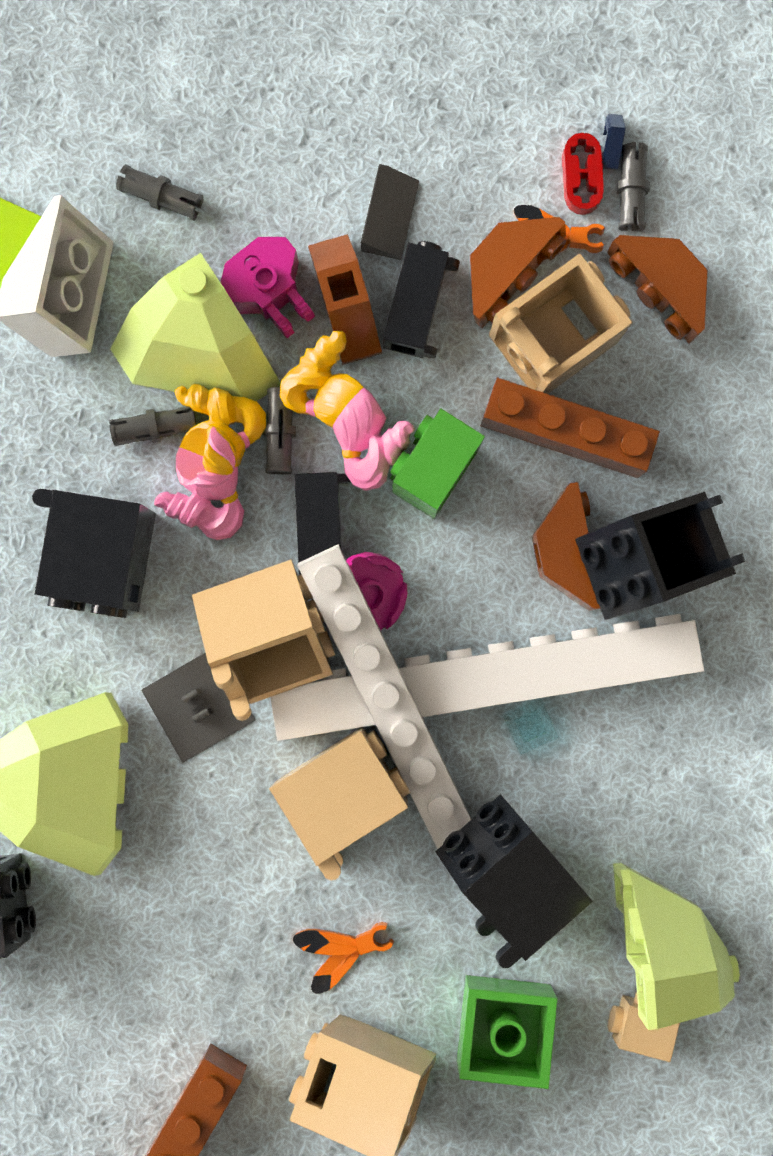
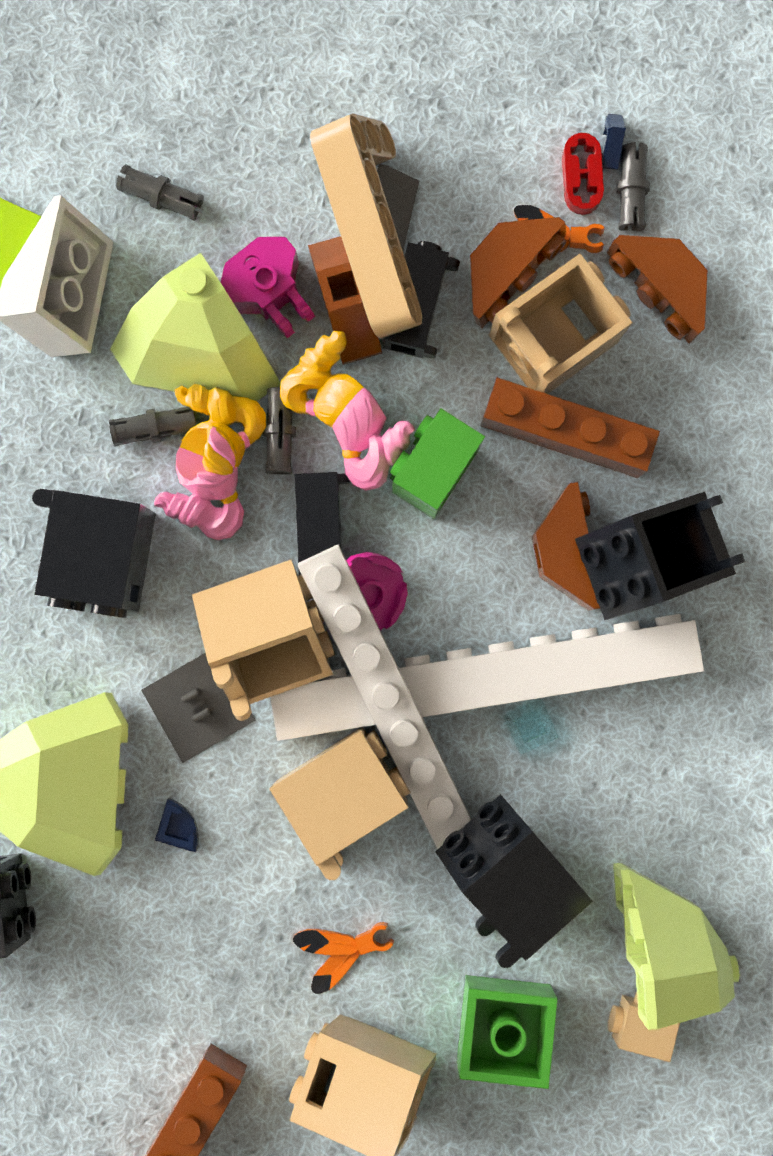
(177, 827): none -> dark blue tile
(347, 162): none -> tan beam

